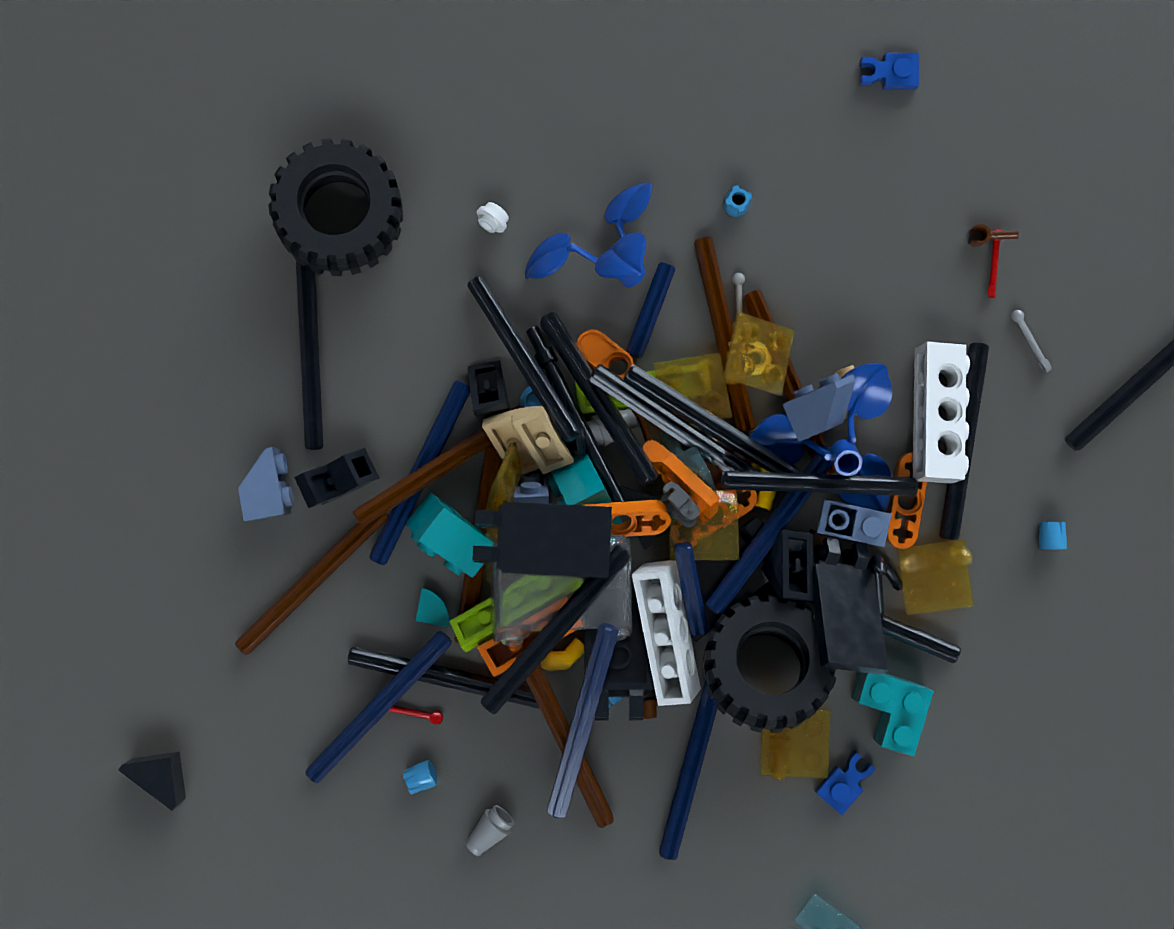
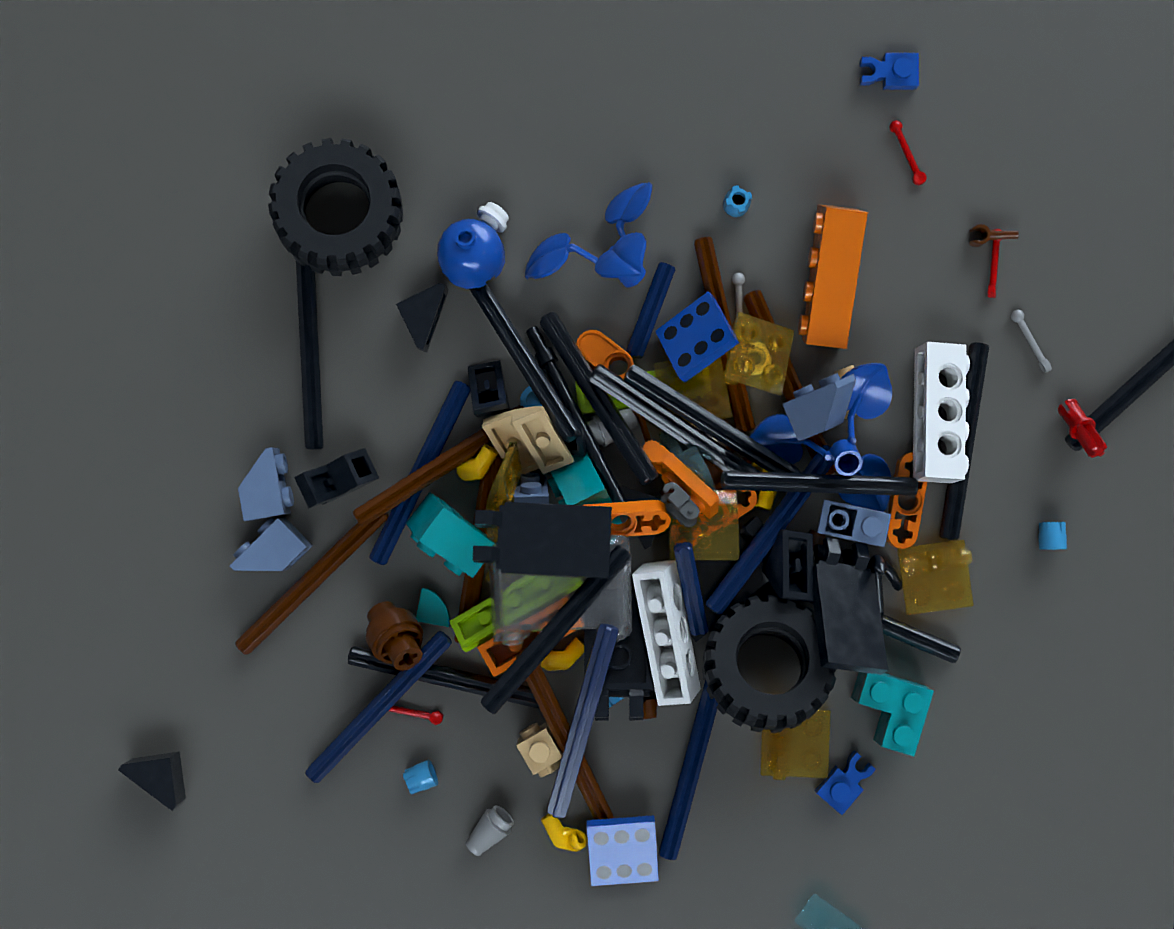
(274, 550): none -> sand blue slope
(394, 635): none -> reddish brown piece
(422, 314): none -> black slope
(470, 253): none -> blue cylinder
(477, 467): none -> yellow arm
(539, 749): none -> tan brick
(564, 837): none -> yellow arm
(622, 850): none -> tile
(696, 337): none -> blue tile
(833, 276): none -> orange wedge
(919, 176): none -> red hinge
(1082, 428): none -> red axle

